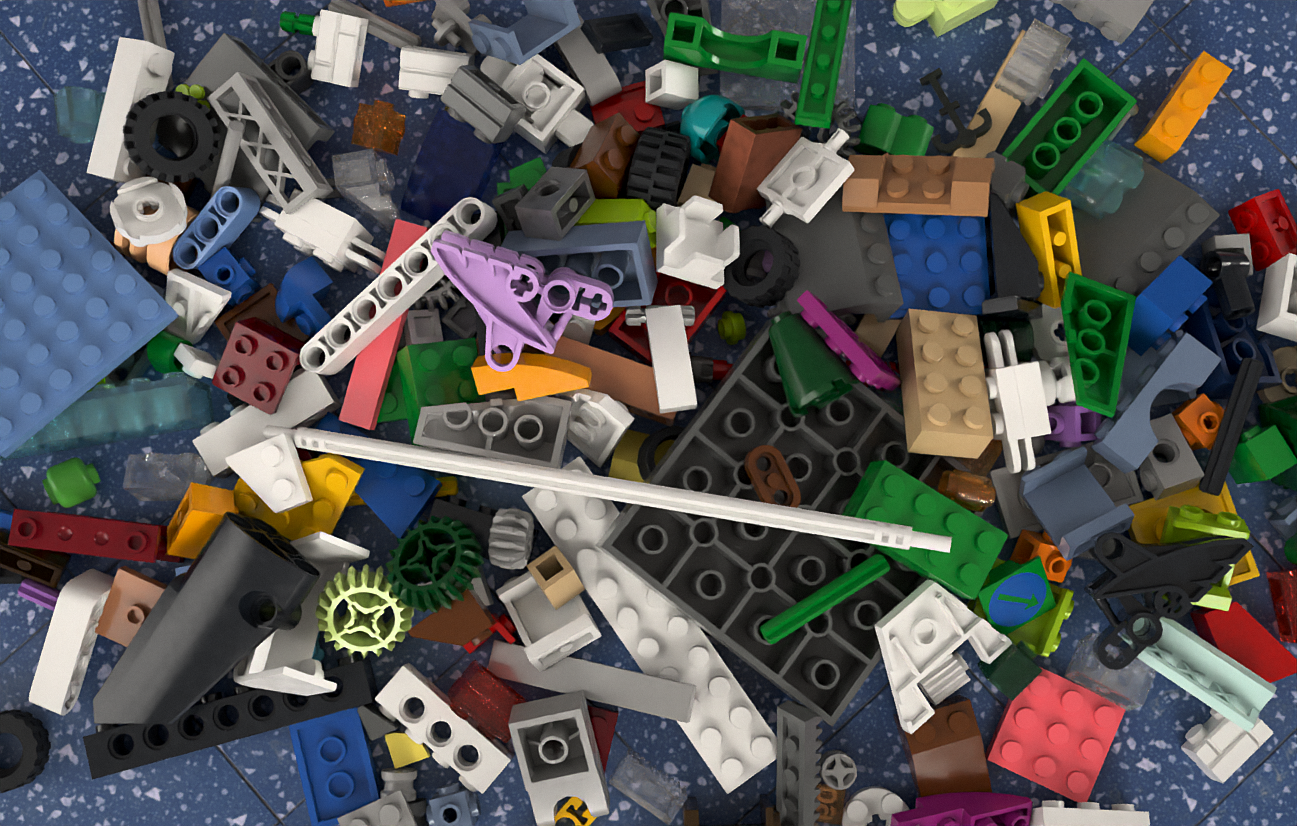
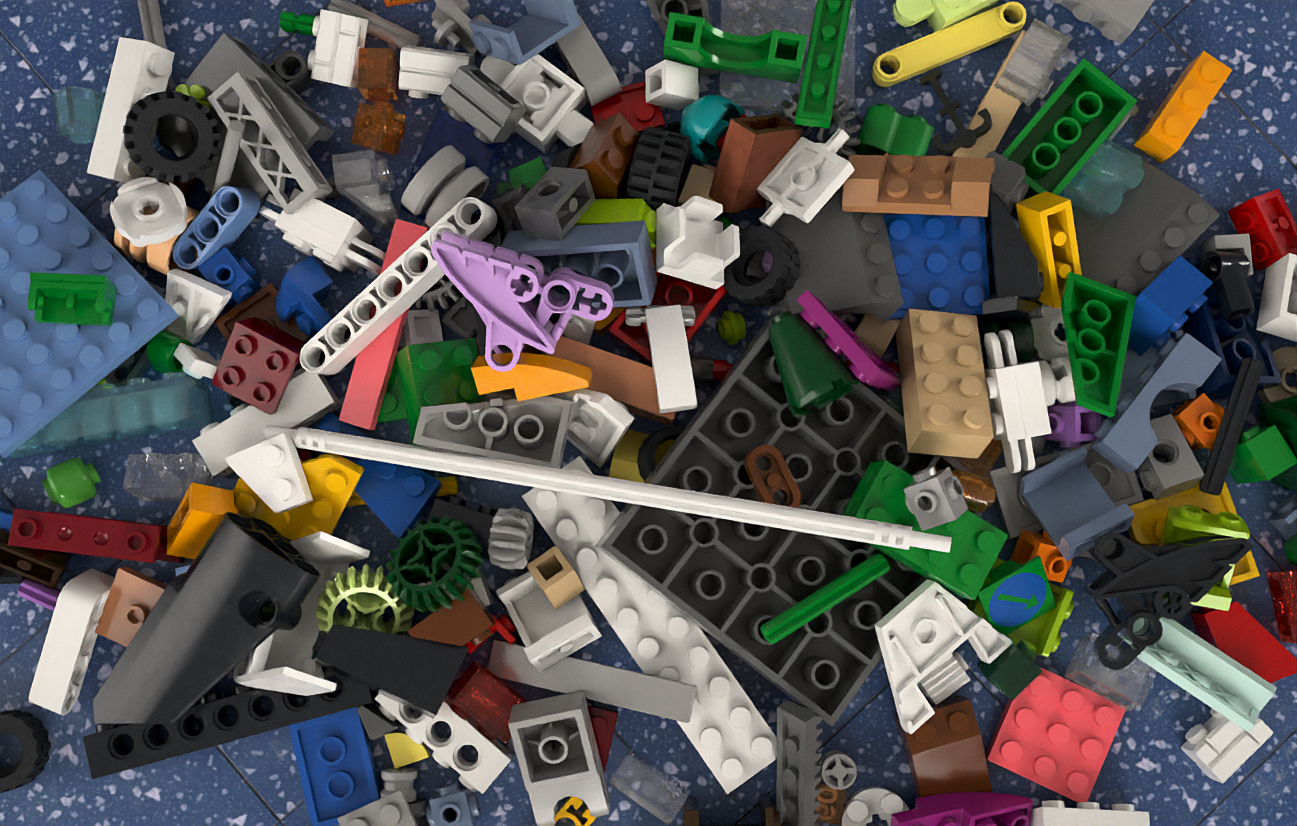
(72, 299): none -> green hinge
(378, 74): none -> clear orange brick
(394, 665): none -> black slope
(442, 185): none -> light grey wheel
(616, 33): black tile -> none
(935, 497): none -> light grey brick
(949, 44): none -> light yellow piece

